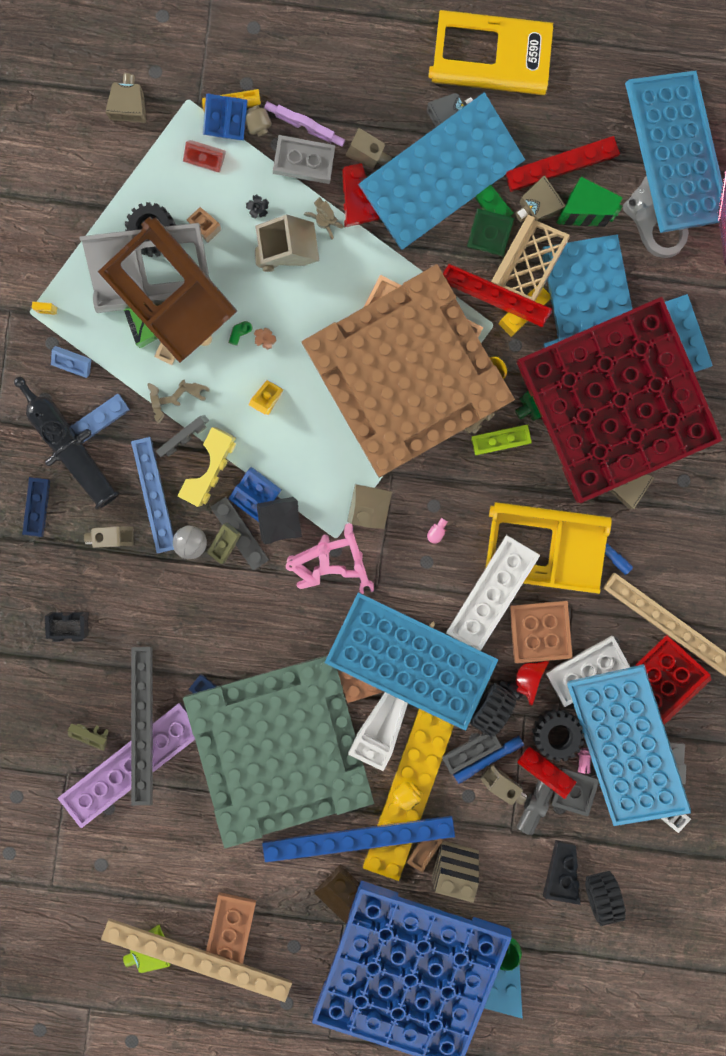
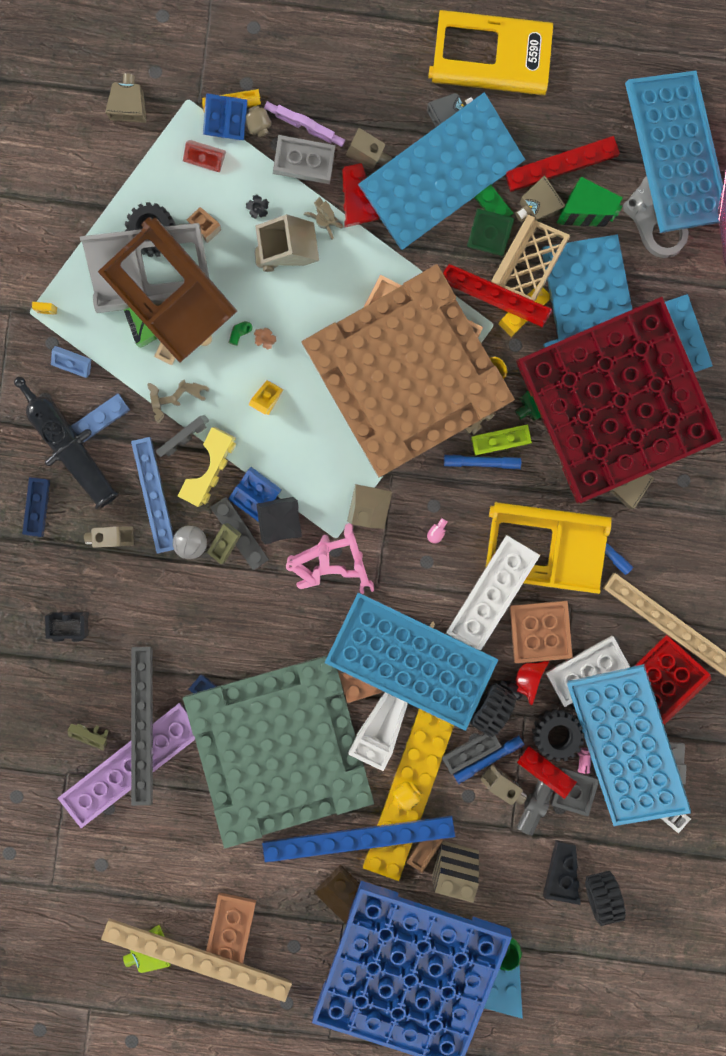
(505, 462): none -> blue piece

